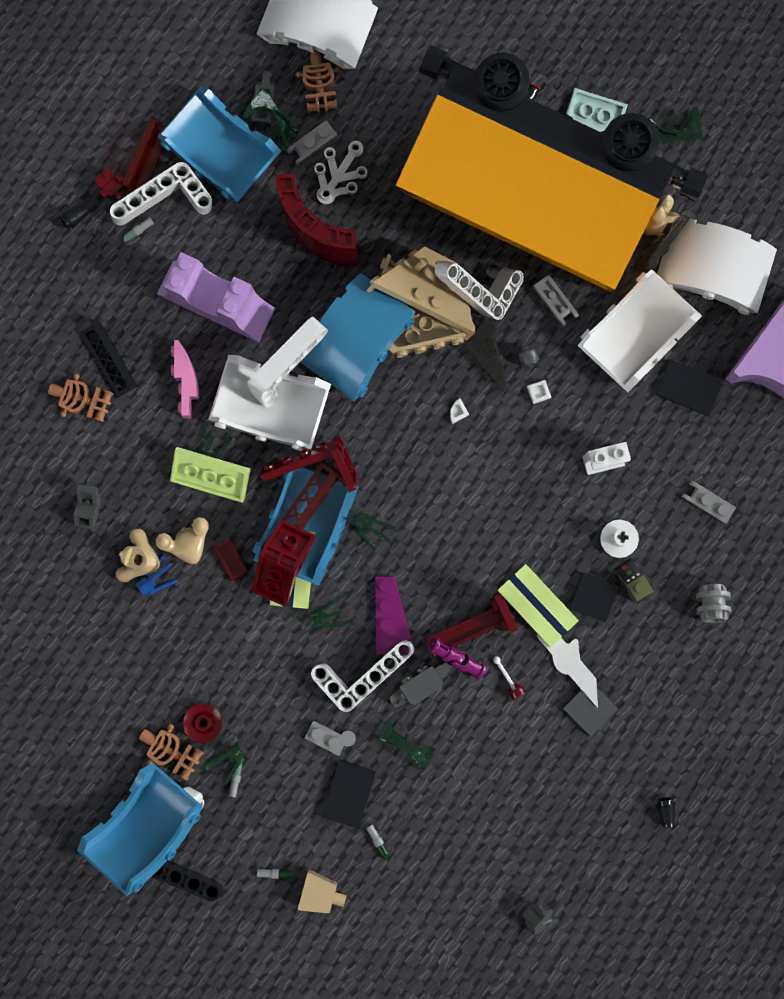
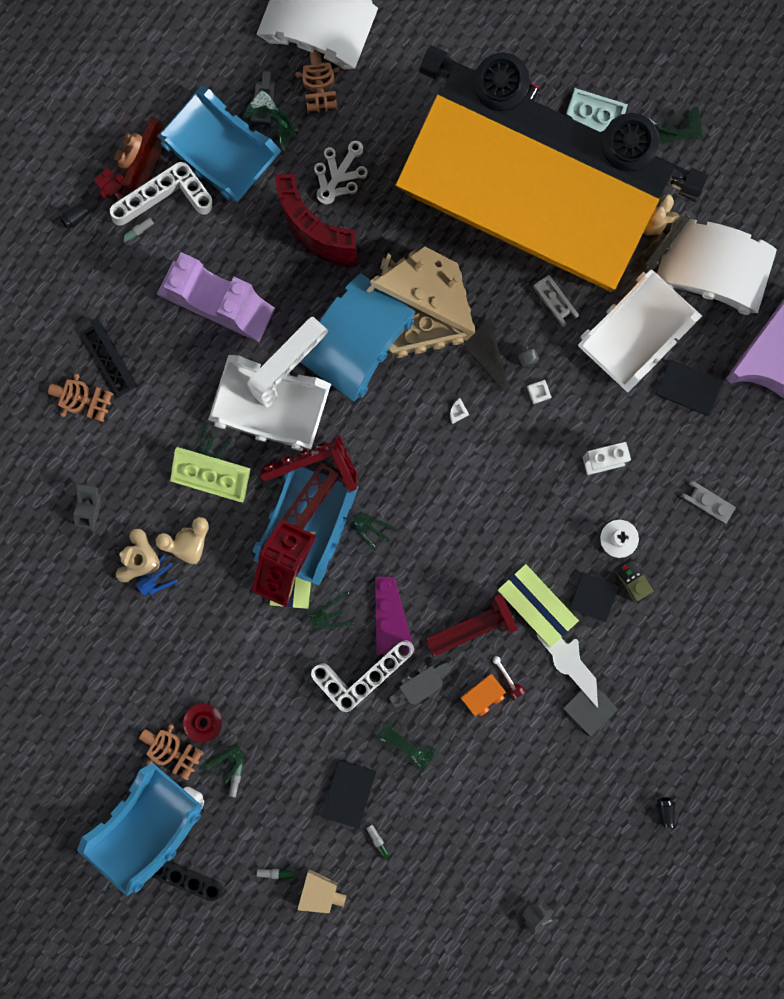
(129, 151): none -> nougat tile
(185, 372): bright pink slope -> none
(230, 559): dark red tile -> none
(313, 142): light grey hinge -> none
(328, 738): light grey hinge -> none
(457, 657): magenta piece -> none
(483, 695): none -> orange brick
(488, 303): white beam -> none
(713, 603): light grey piece -> none

